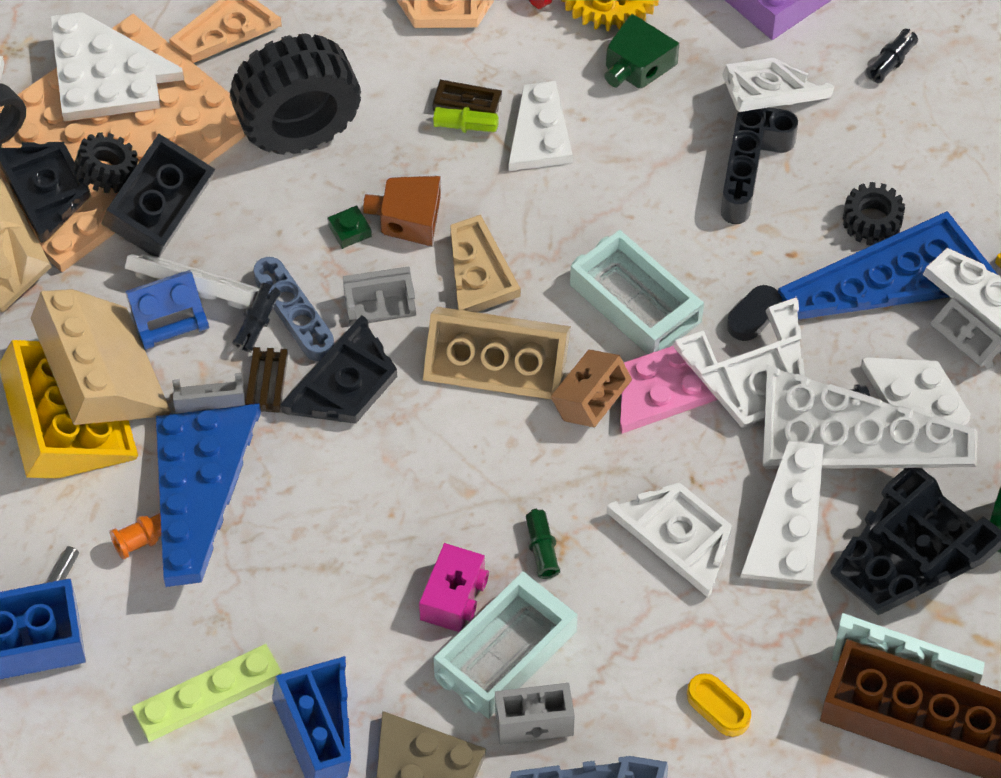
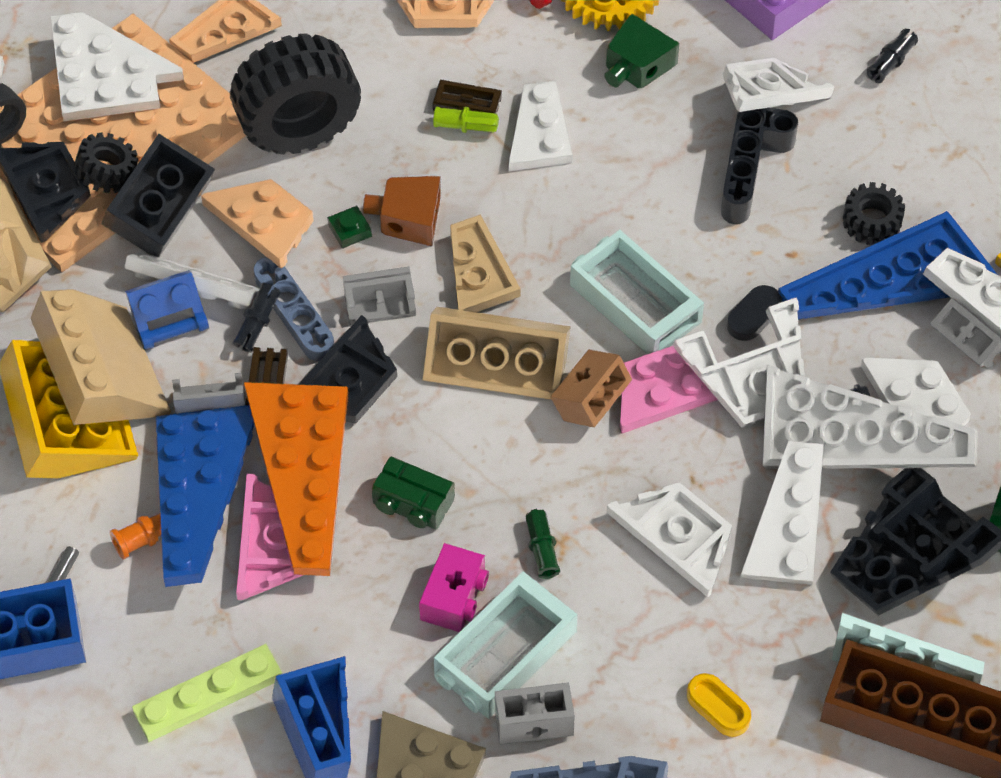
(262, 216): none -> light nougat wing
(263, 549): none -> bright pink wing
(302, 452): none -> orange wing
(413, 493): none -> dark green brick

